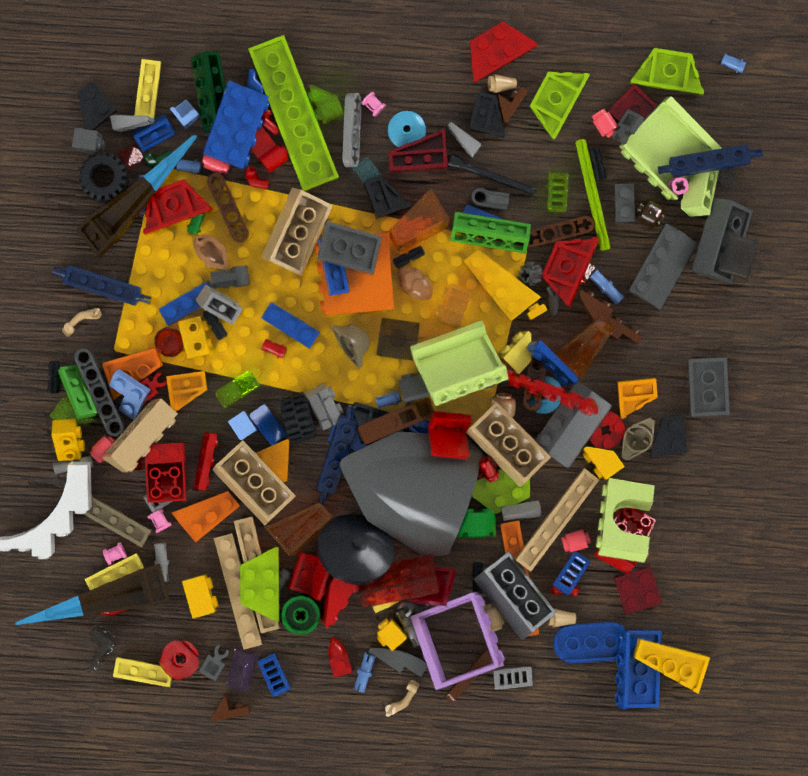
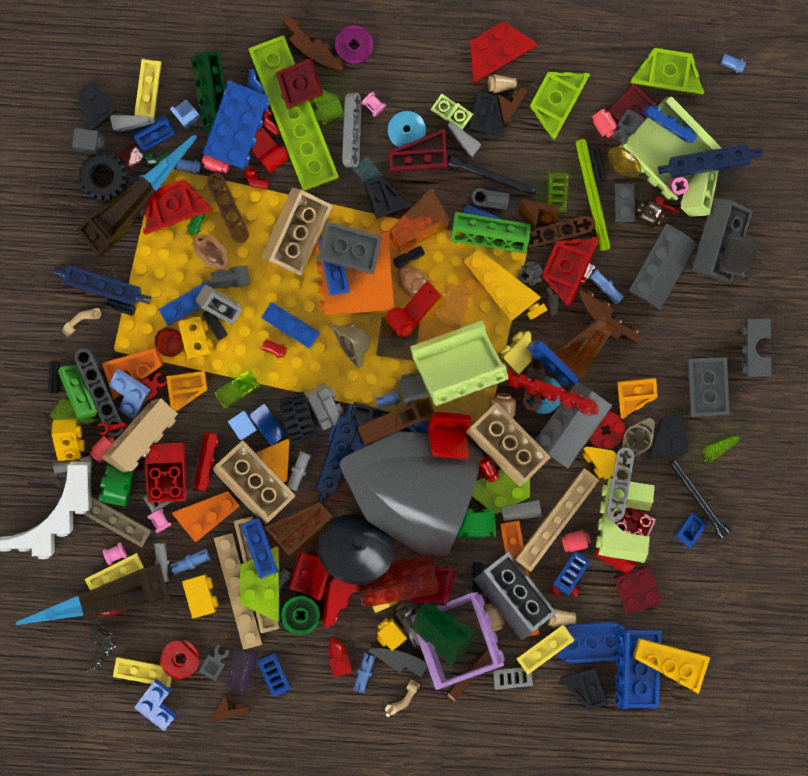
(111, 427): none -> red hand
(116, 486): none -> green brick
(120, 307): none -> black piece
(151, 705): none -> plate
(190, 562): none -> medium blue pin
(259, 548): none -> blue plate
(298, 471): none -> light grey pin
(299, 83): none -> dark red plate
(317, 51): none -> reddish brown slope
(346, 37): none -> magenta plate
(406, 319): none -> red door
(443, 632): none -> dark green wedge
(451, 111): none -> yellowish green slope
(533, 211): none -> reddish brown slope
(545, 649): none -> light yellow plate
(587, 687): none -> black wing
(620, 484): none -> light grey beam
(624, 162): none -> clear yellow dish
(660, 200): none -> red hand
(669, 123): none -> blue plate
(690, 530): none -> blue slope
(716, 449): none -> clear neon green slope
(720, 528): none -> black piece
(754, 363): none -> dark grey arch

